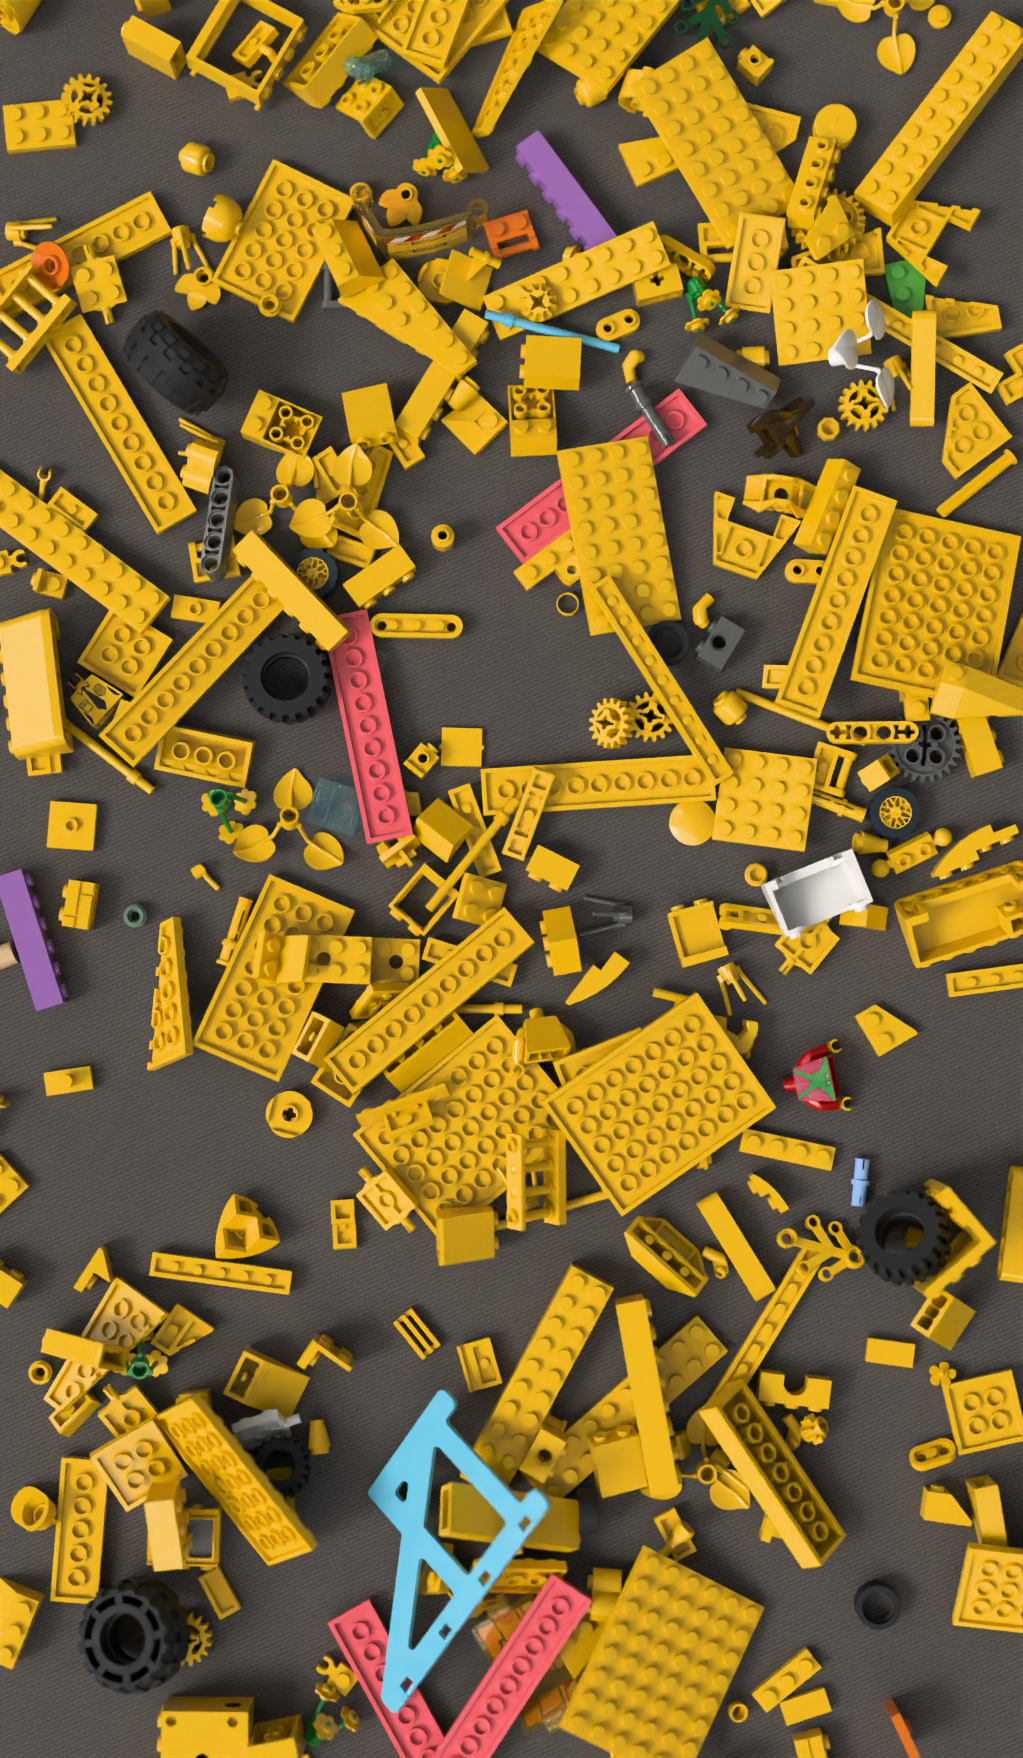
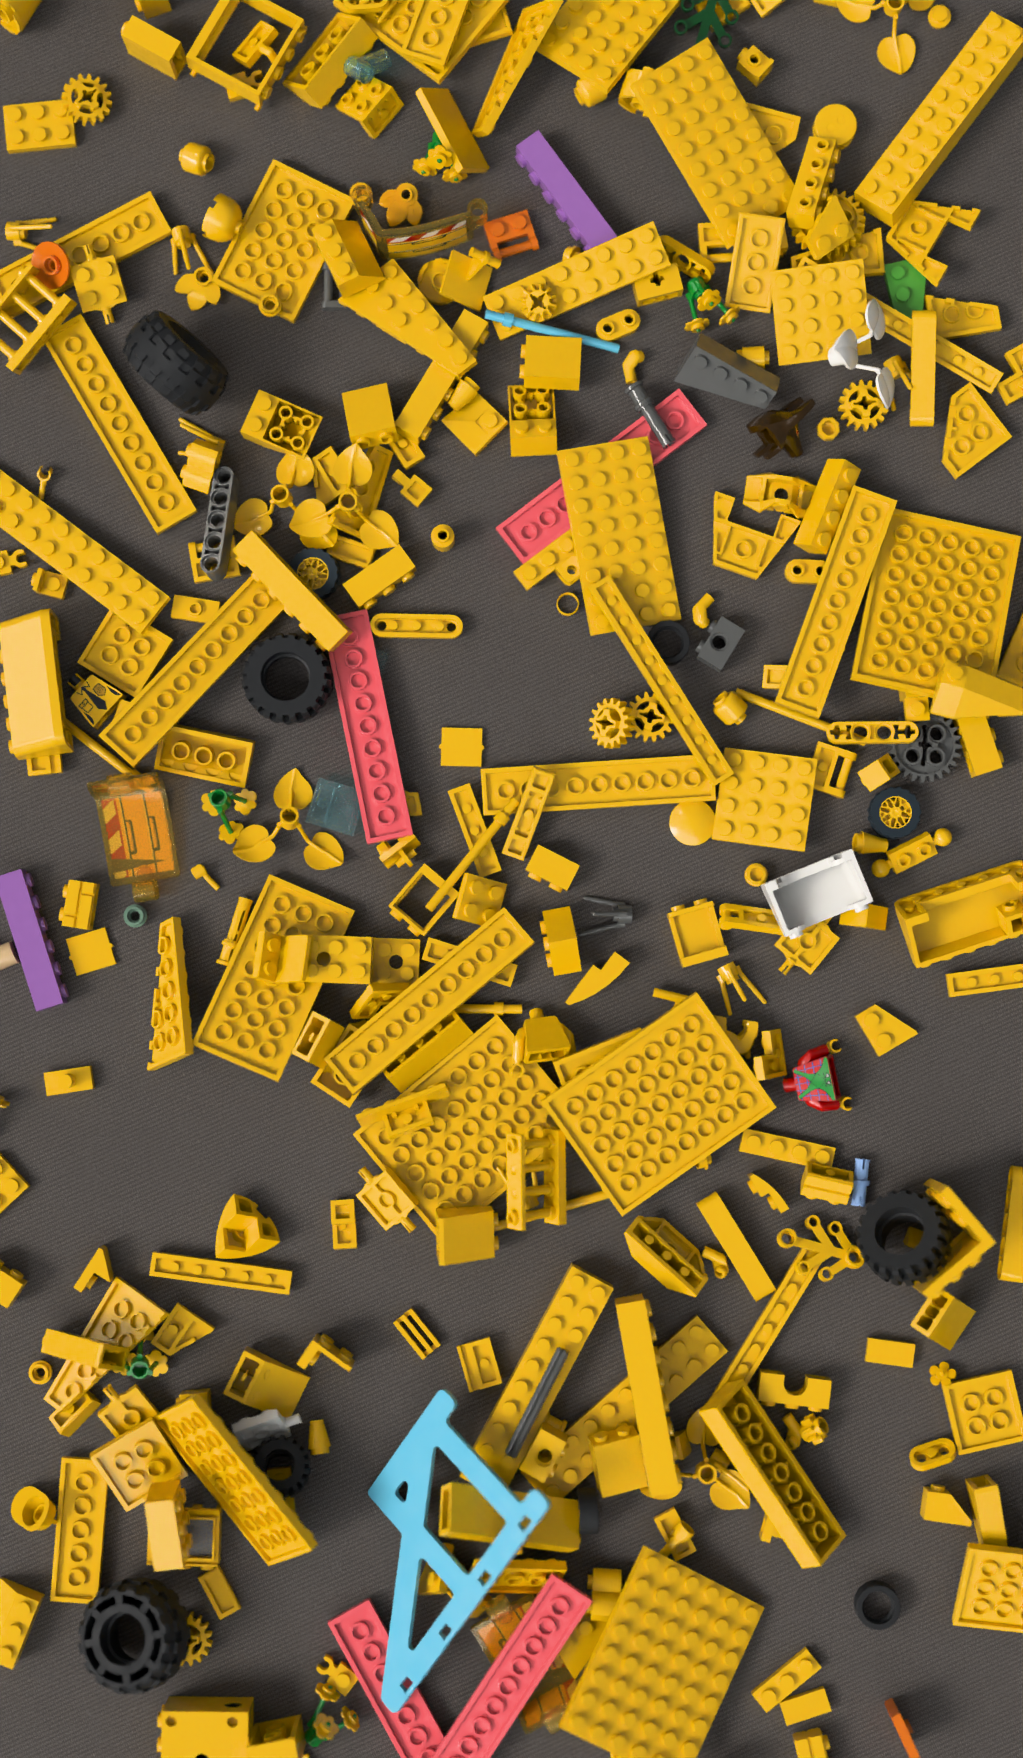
(72, 826): yellow plate -> none
(73, 509): yellow plate -> none
(91, 951): none -> yellow piece
(136, 831): none -> clear yellow panel
(296, 1125): yellow plate -> none
(413, 489): none -> yellow plate
(418, 768): yellow brick -> none
(442, 829): yellow slope -> none
(536, 1402): none -> dark grey axle
(647, 160): yellow wing -> none
(740, 1713): yellow hinge -> none
(773, 1062): none -> yellow plate
(826, 1183): none -> yellow brick
(838, 806): yellow pin -> none
(964, 851): yellow slope -> none
(977, 483): yellow axle -> none

